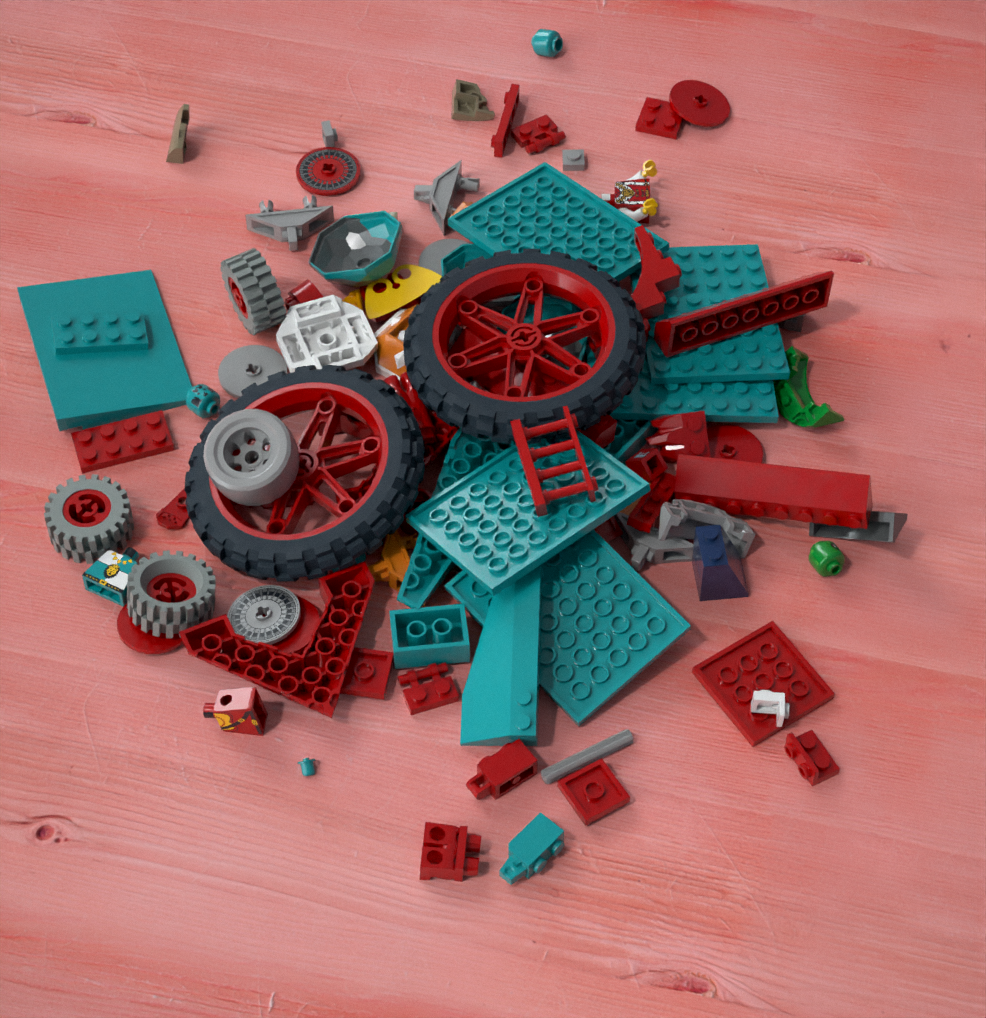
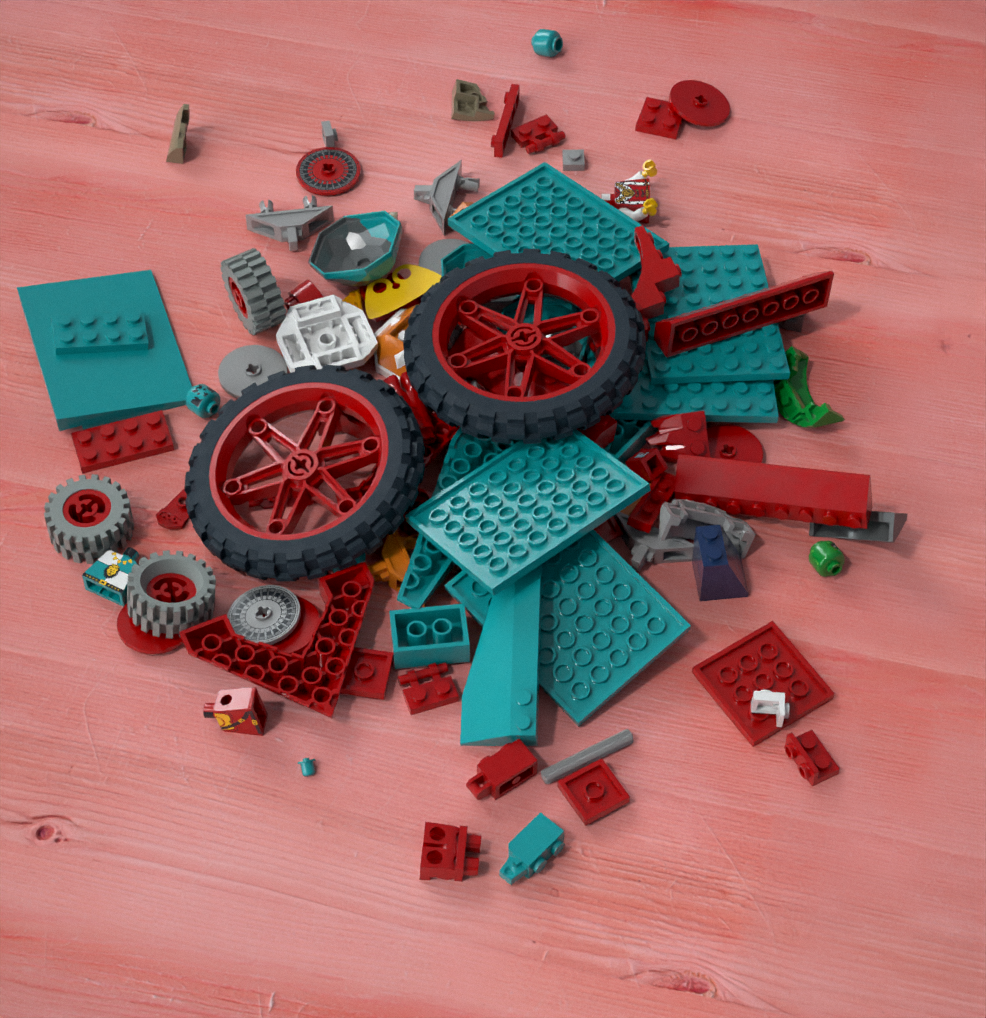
(272, 471): light grey wheel -> none
(536, 476): red fence -> none

